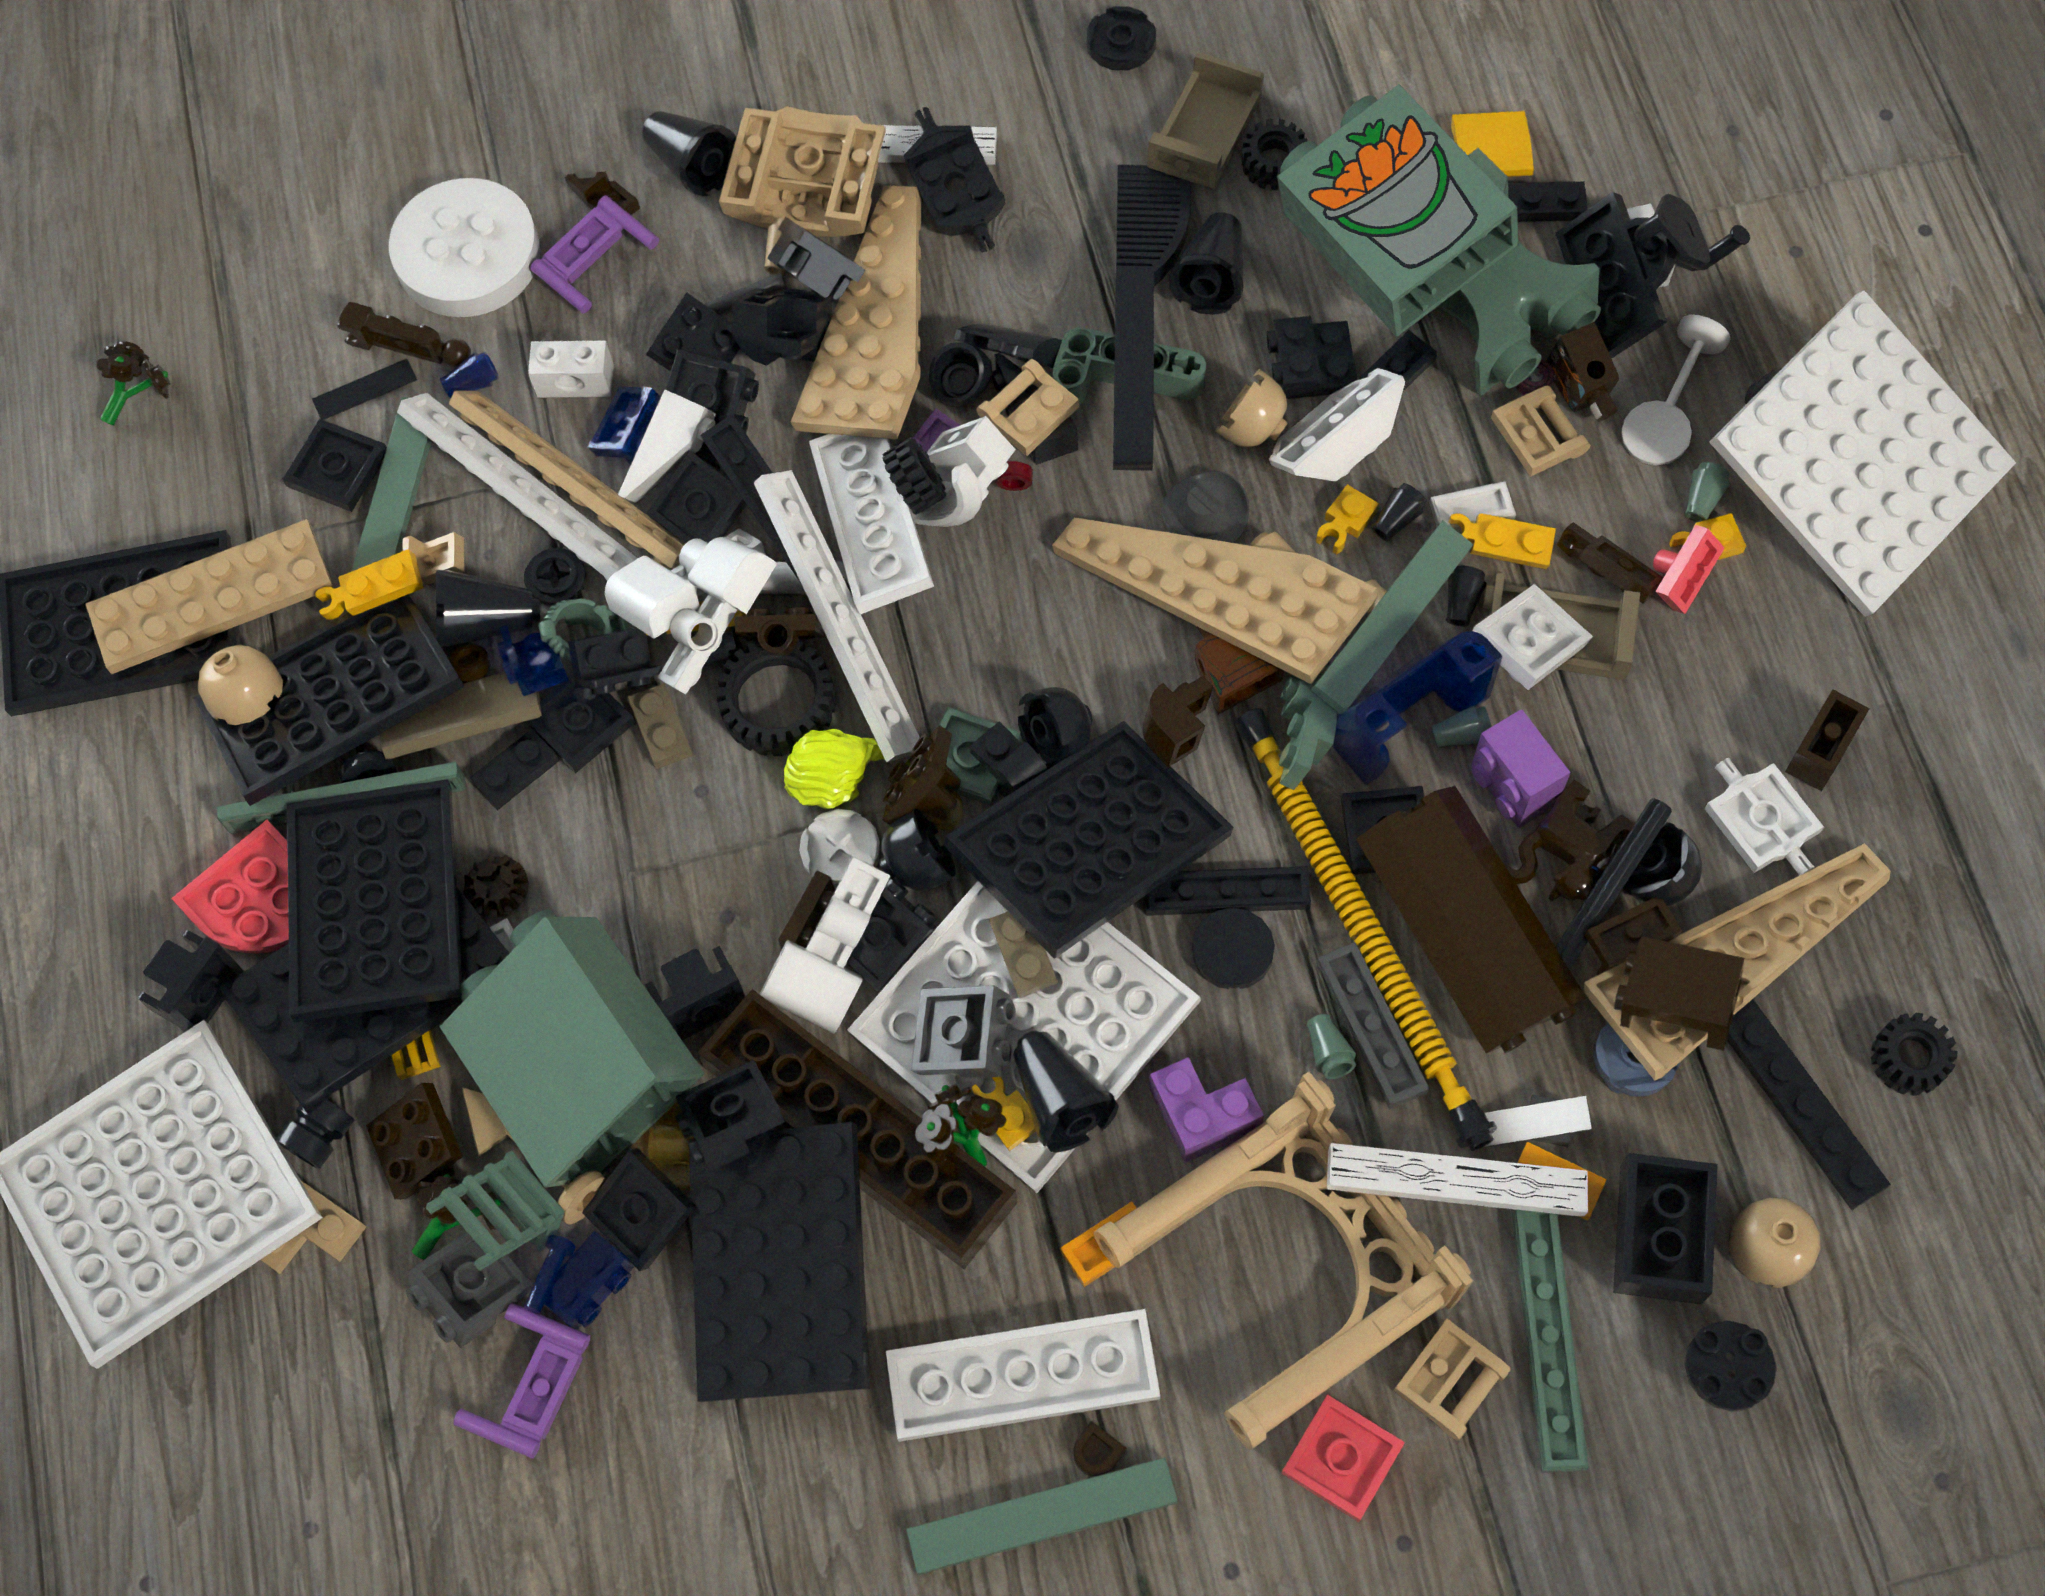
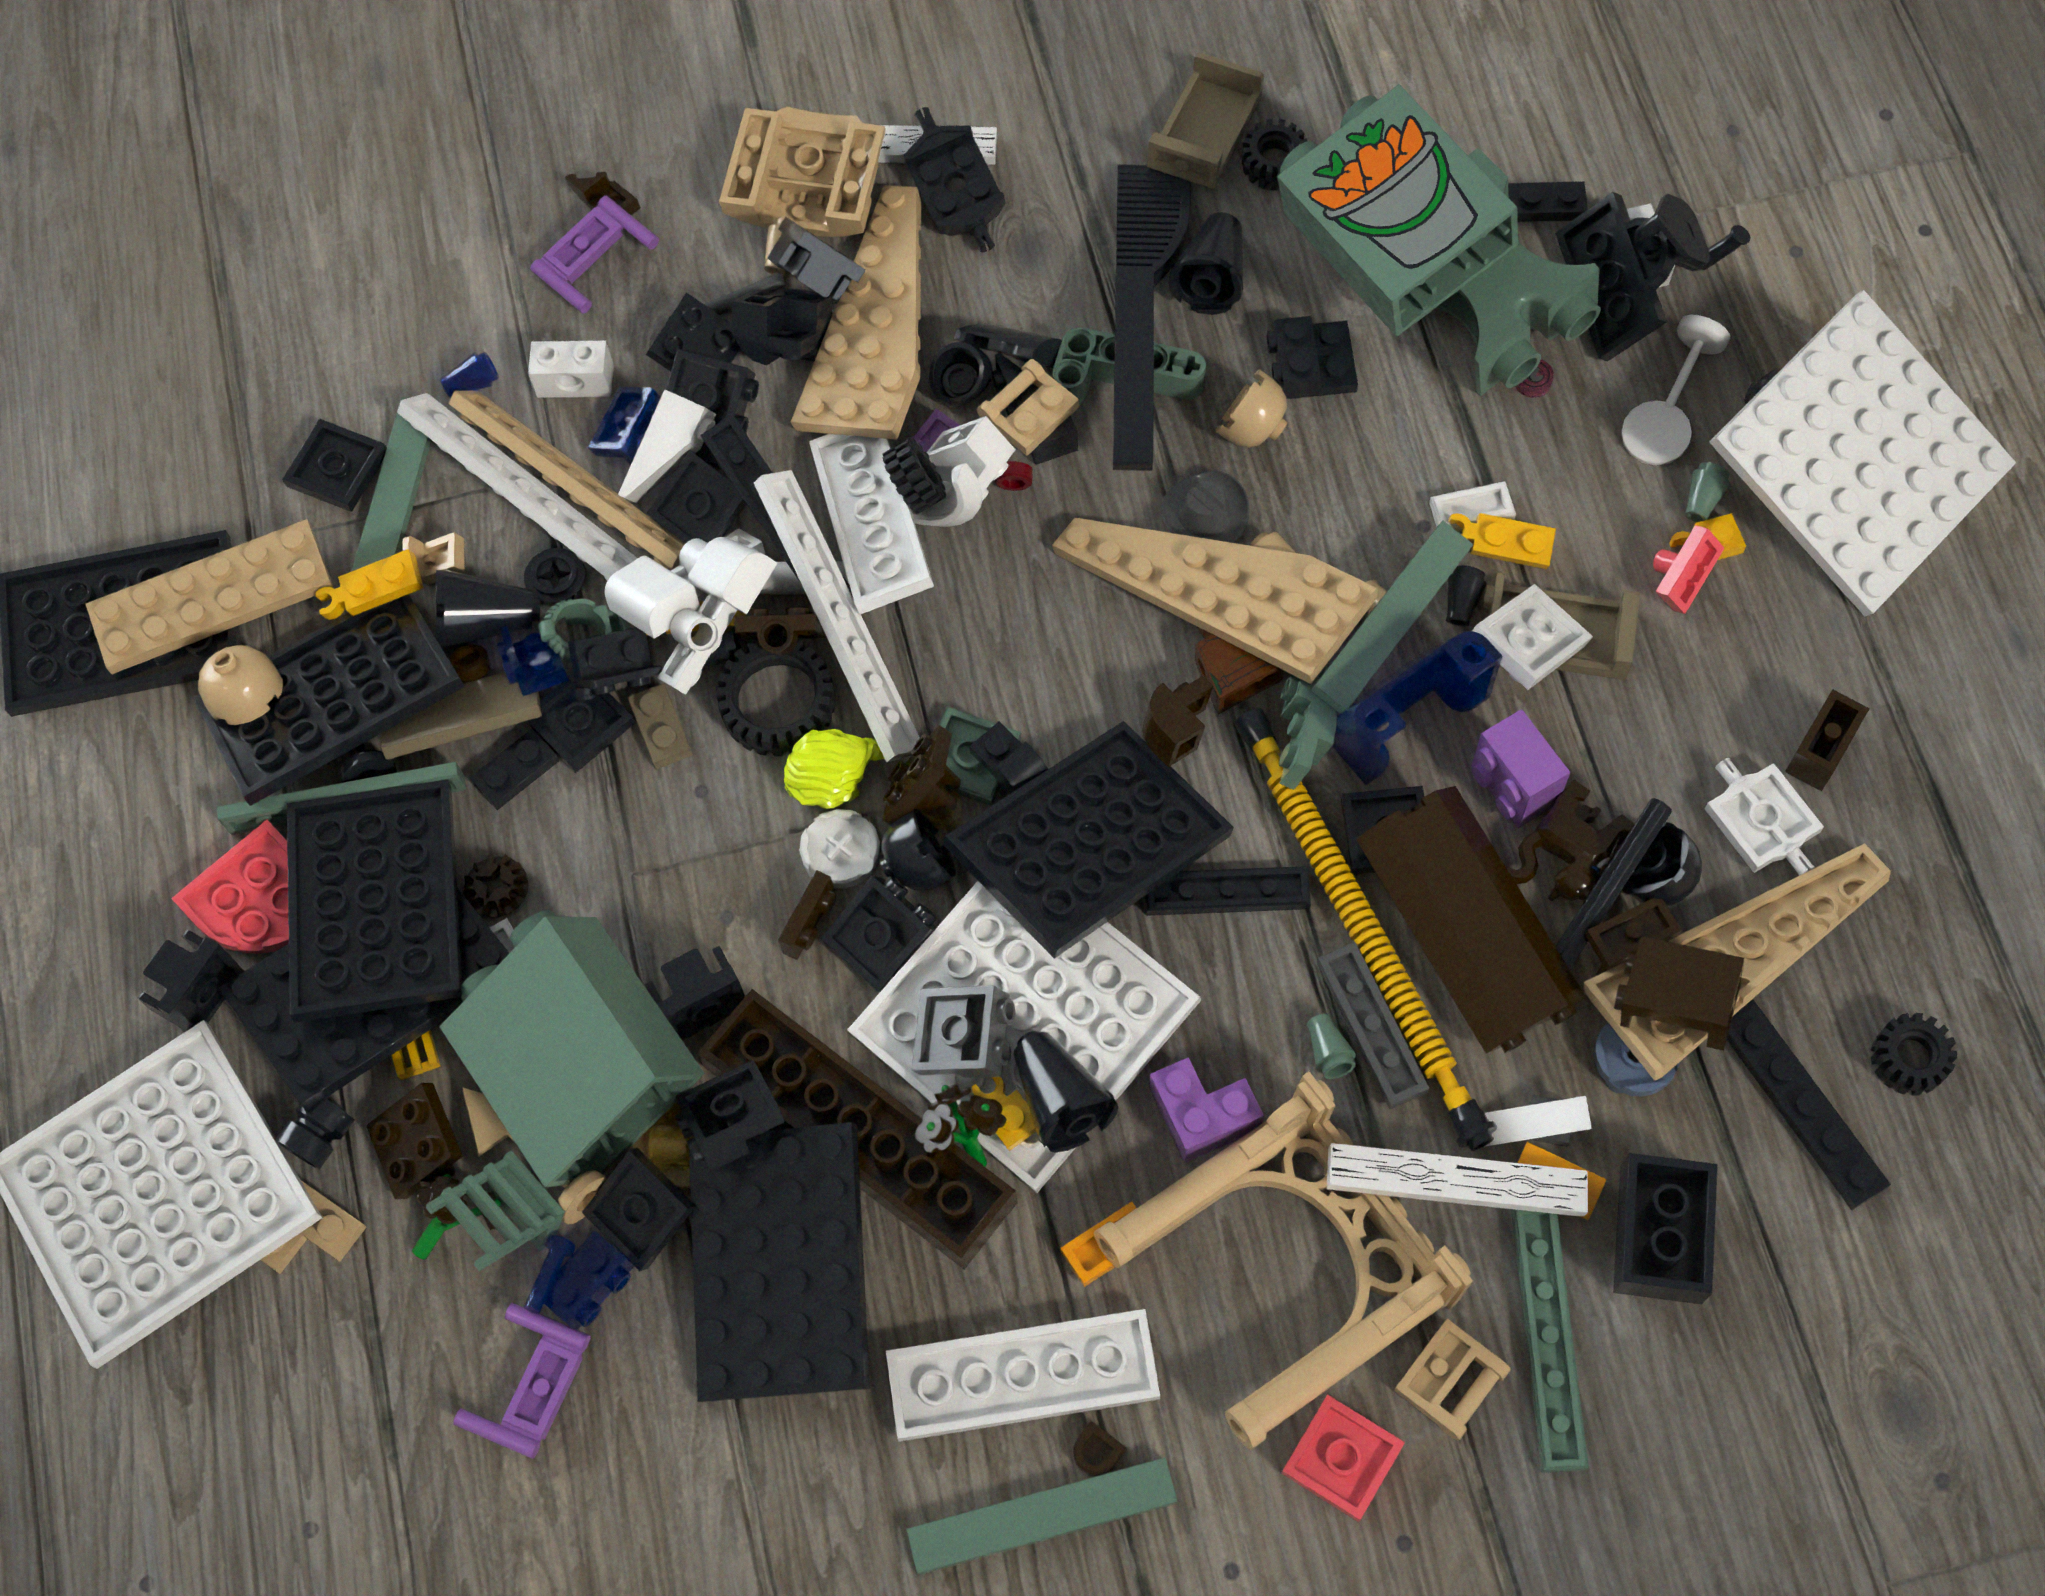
(123, 365): dark brown plant -> none
(364, 389): black sticker -> none
(393, 334): dark brown plate -> none
(461, 1295): dark grey plate -> none
(464, 247): white brick -> none
(691, 149): black cone -> none
(814, 978): white plate -> none
(1023, 956): dark tan plate -> none
(1054, 723): black cylinder -> none
(1121, 38): black tile -> none
(1233, 948): black tile -> none
(1341, 428): white wedge -> none
(1347, 514): yellow plate -> none
(1400, 509): black cone -> none
(1406, 357): black plate -> none
(1462, 727): sand green cone -> none
(1500, 136): yellow slope -> none
(1531, 437): tan plate -> none
(1584, 371): dark brown torso -> none
(1610, 561): dark brown hinge -> none
(1751, 1364): black plate -> none
(1774, 1242): tan cylinder -> none

